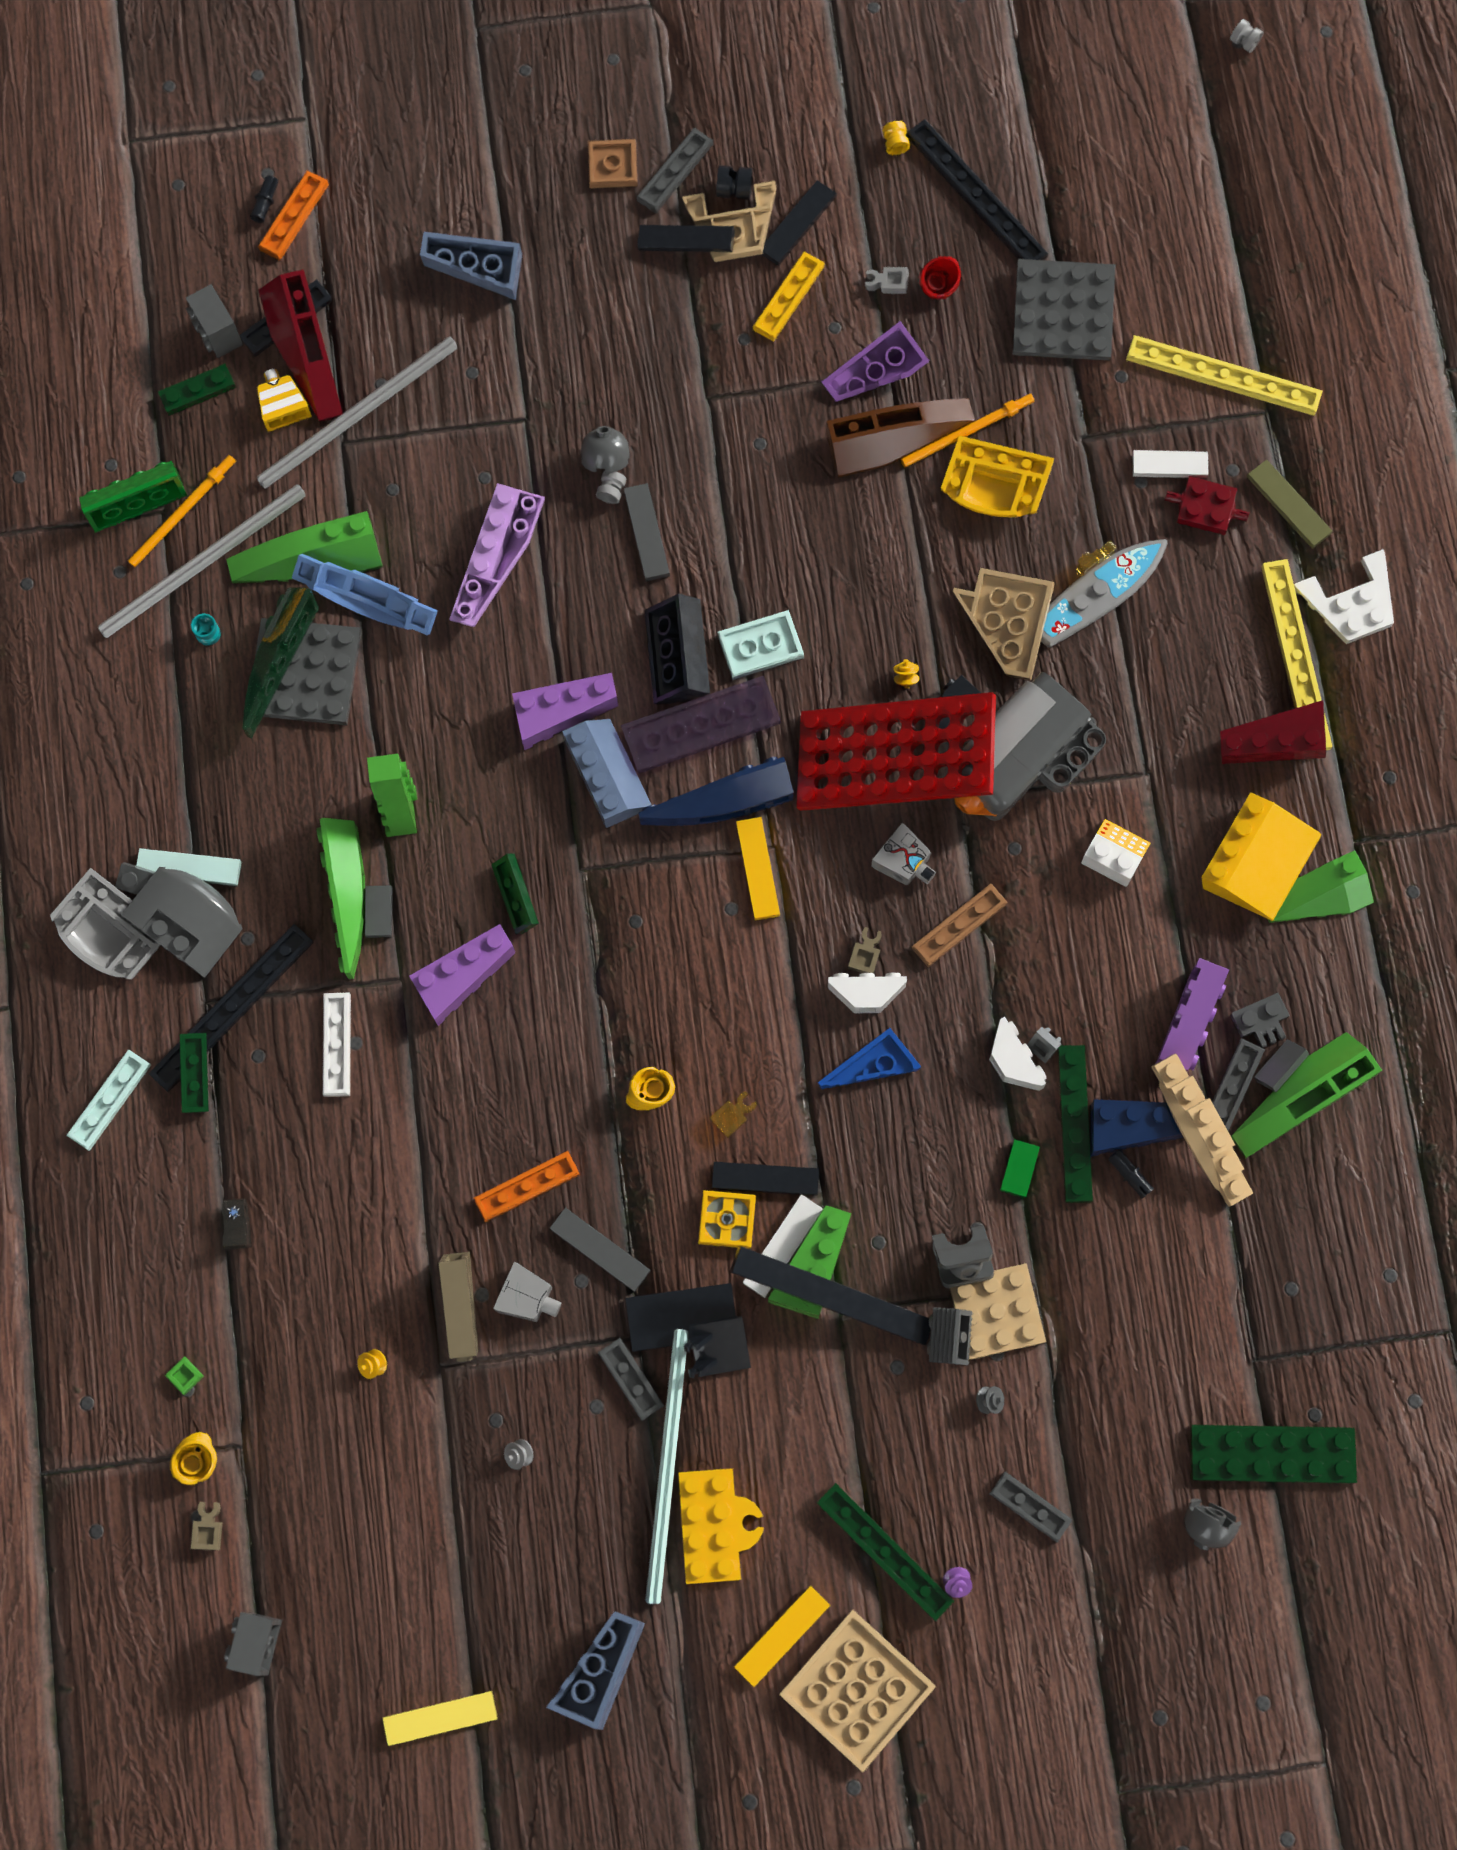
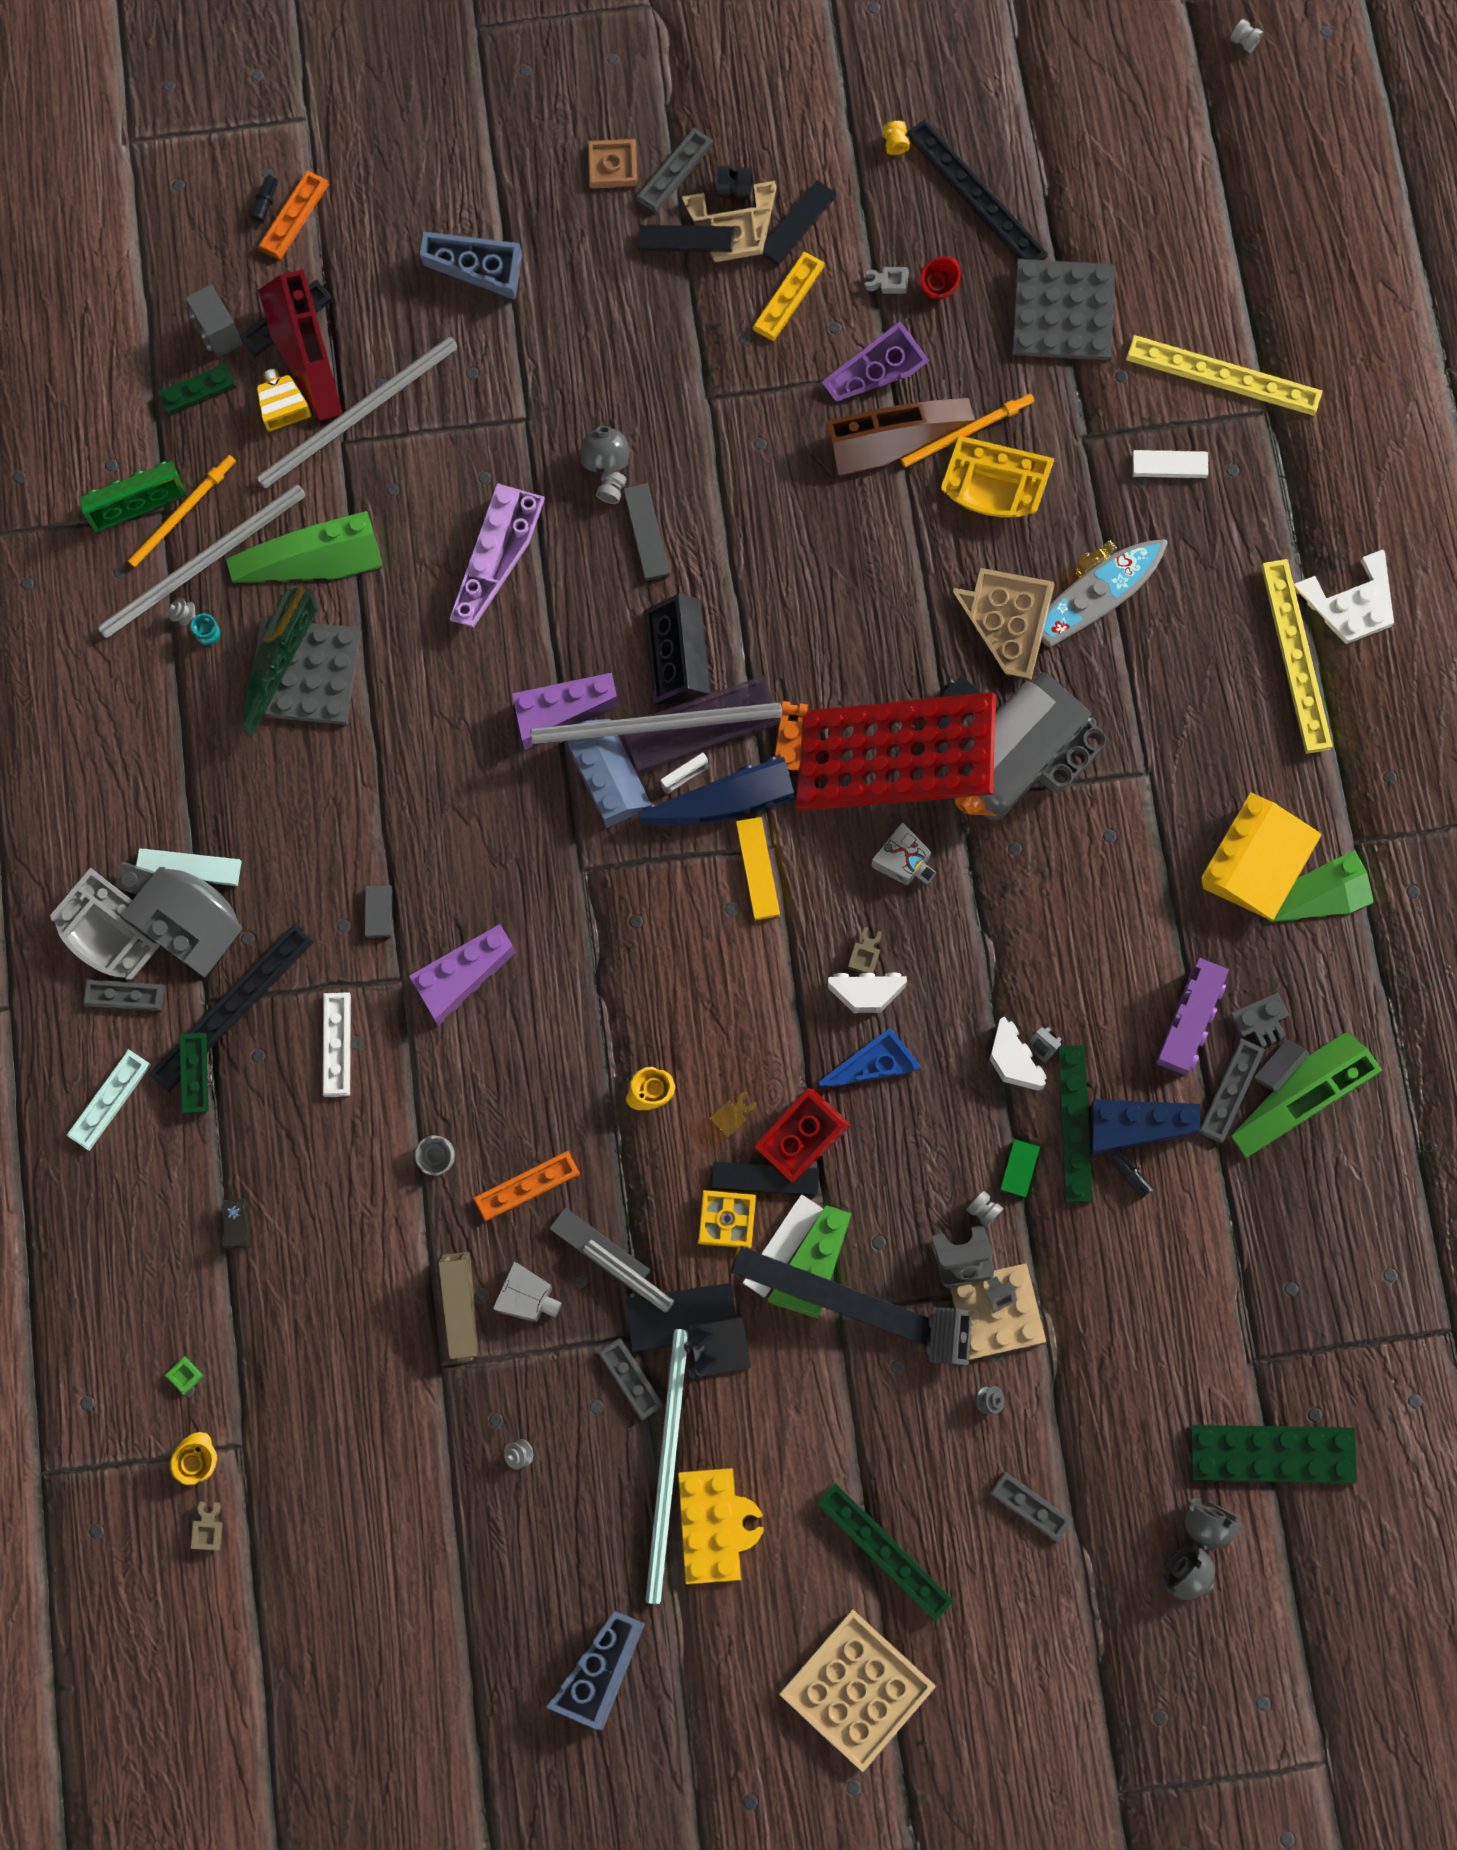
(123, 995): none -> dark grey tile
(182, 611): none -> light grey wheel
(252, 1643): dark grey brick -> none
(346, 887): bright green wedge -> none
(364, 594): medium blue piece -> none
(372, 1364): yellow wheel -> none
(393, 793): bright green wedge -> none
(434, 1155): none -> light grey hair
(440, 1718): light yellow tile -> none
(515, 894): dark green plate -> none
(628, 1276): none -> light grey axle
(655, 723): none -> light grey axle
(684, 773): none -> white tile
(760, 644): light aqua tile -> none
(782, 1636): yellow tile -> none
(790, 736): none -> orange plate
(802, 1135): none -> red slope
(906, 673): yellow wheel -> none
(957, 1582): medium lavender wheel -> none
(959, 925): medium nougat tile -> none
(984, 1209): none -> light grey wheel
(1000, 1295): none -> dark grey tile
(1115, 853): white slope -> none
(1189, 1573): none -> dark grey cylinder
(1202, 1130): tan piece -> none
(1207, 505): dark red plate -> none
(1279, 737): dark red wedge -> none
(1289, 504): olive tile -> none

